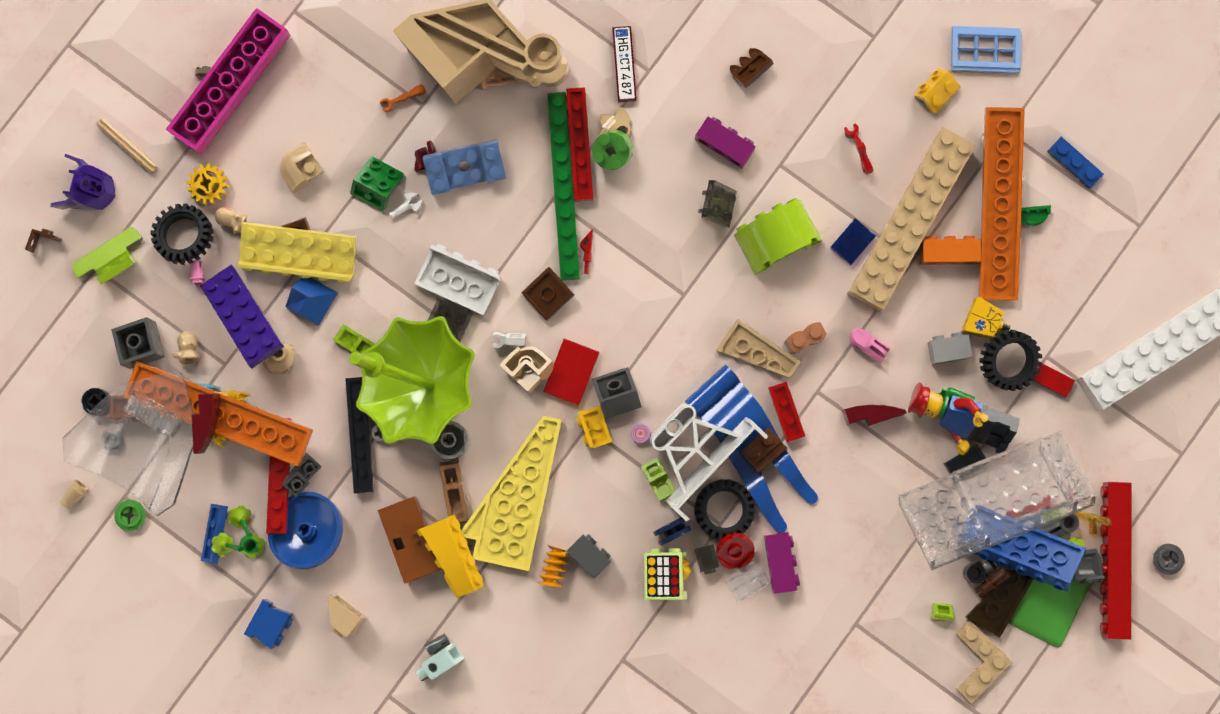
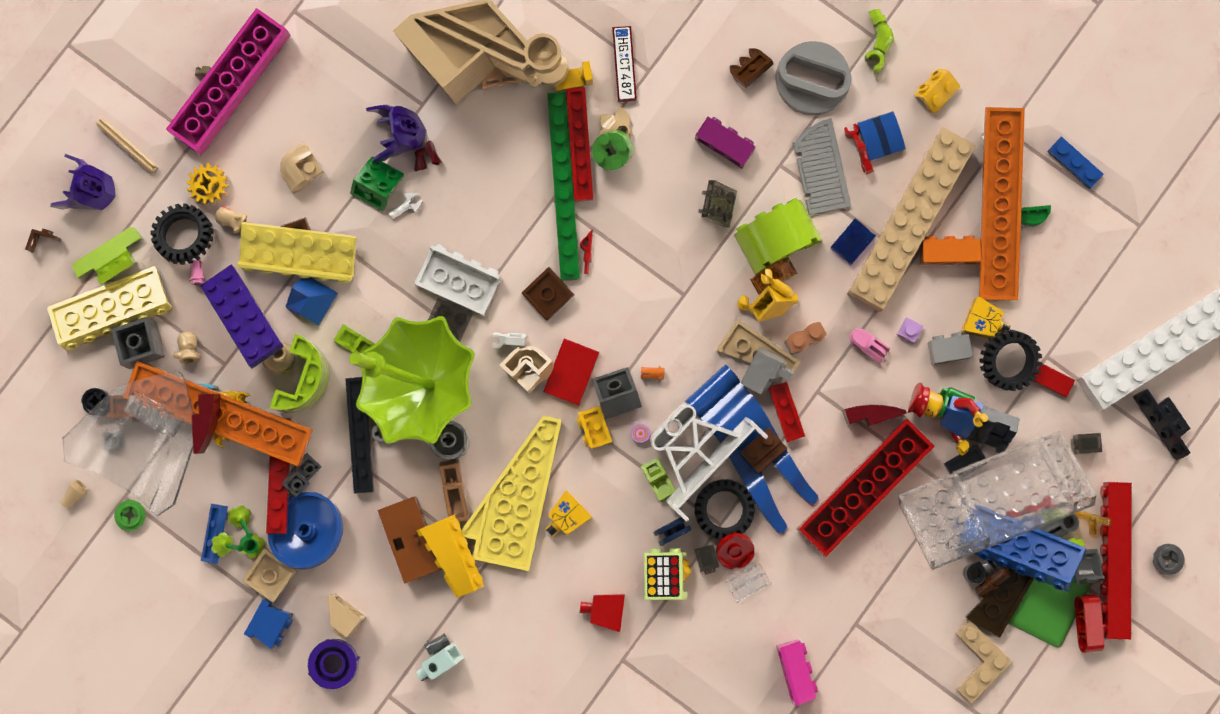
(108, 307): none -> light yellow bracket
(269, 575): none -> tan plate
(312, 381): none -> lime cylinder
(319, 672): none -> dark purple piece
(405, 127): none -> dark purple piece
(416, 91): orange piece -> none
(444, 170): medium blue piece -> none
(554, 567): light orange piece -> none
(567, 515): none -> yellow torso
(577, 78): none -> yellow bracket
(589, 556): dark grey brick -> none
(605, 610): none -> red torso
(654, 373): none -> orange pin
(762, 368): none -> light grey hinge
(772, 302): none -> yellow torso
(780, 270): none -> clear orange slope
(781, 562): magenta brick -> none
(797, 672): none -> dark pink slope
(808, 96): none -> light grey piece
(821, 169): none -> light grey piece
(865, 487): none -> red brick
(881, 135): none -> blue slope
(884, 39): none -> lime piece
(910, 330): none -> lavender plate
(942, 612): lime slope -> none
(985, 32): light blue piece -> none
(1086, 443): none -> clear smoke brick
(1089, 623): none -> red beam
(1166, 422): none -> black bracket

